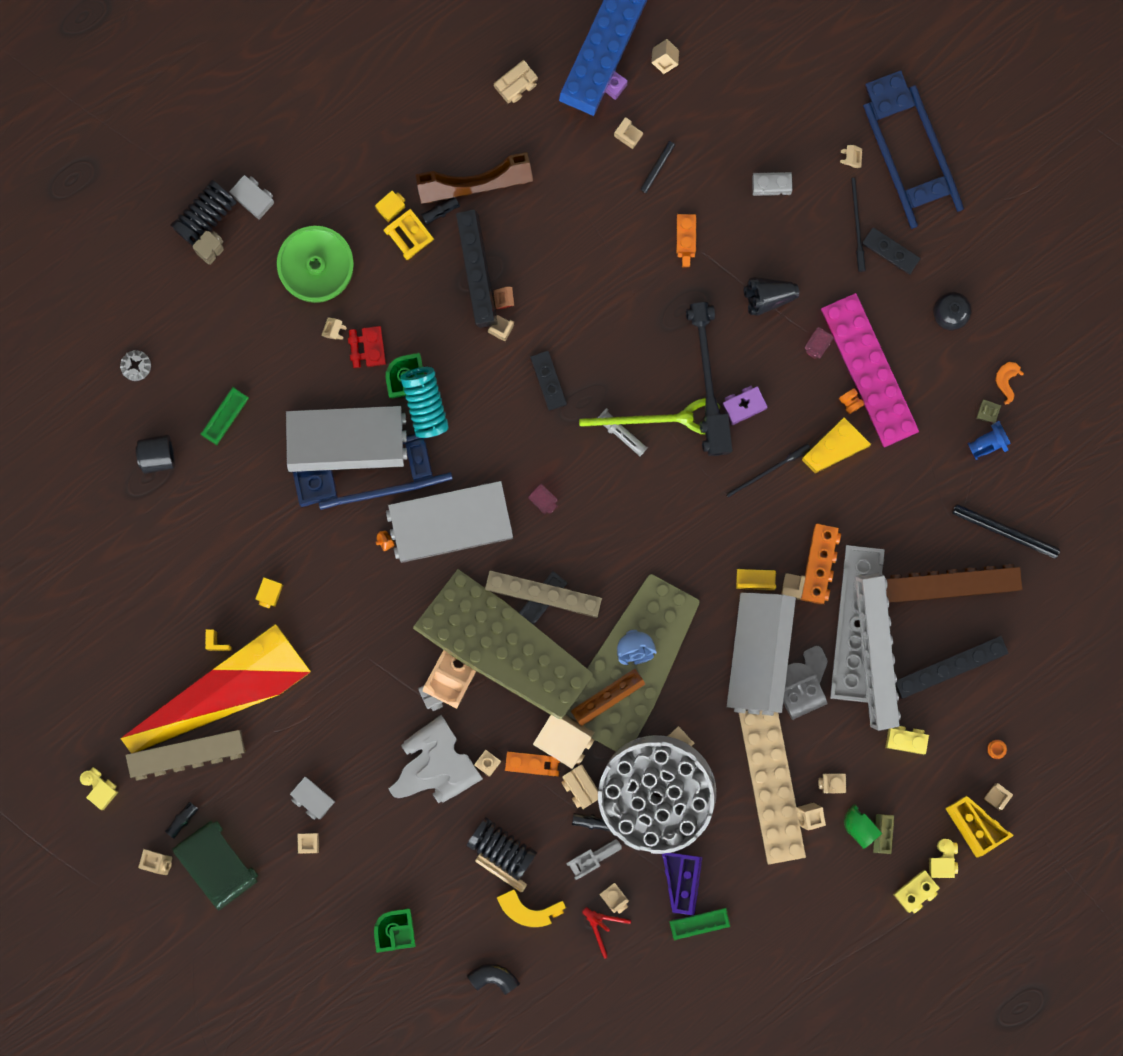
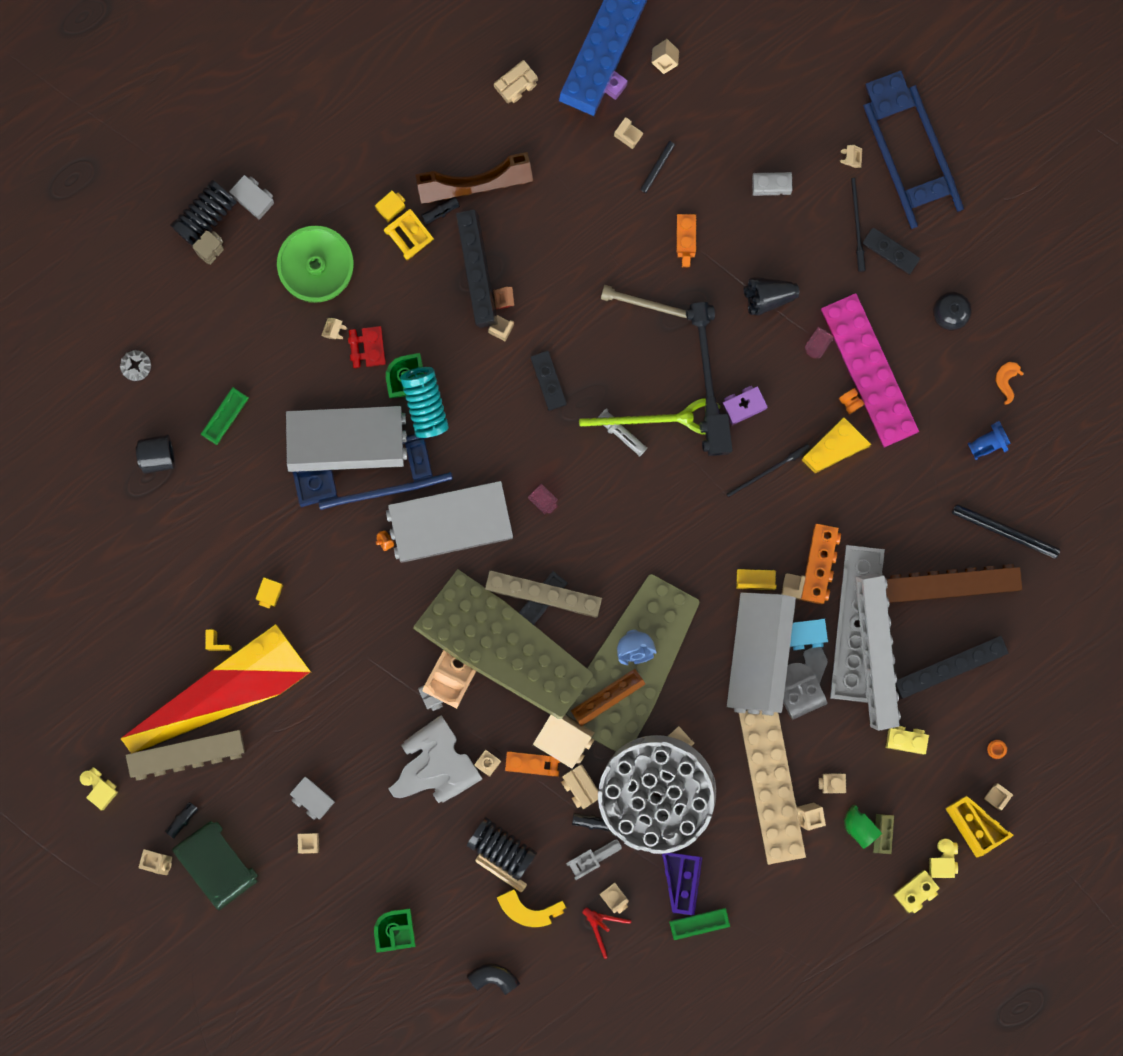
(609, 293): none -> dark tan piece
(808, 633): none -> medium azure brick
(988, 411): olive tile -> none

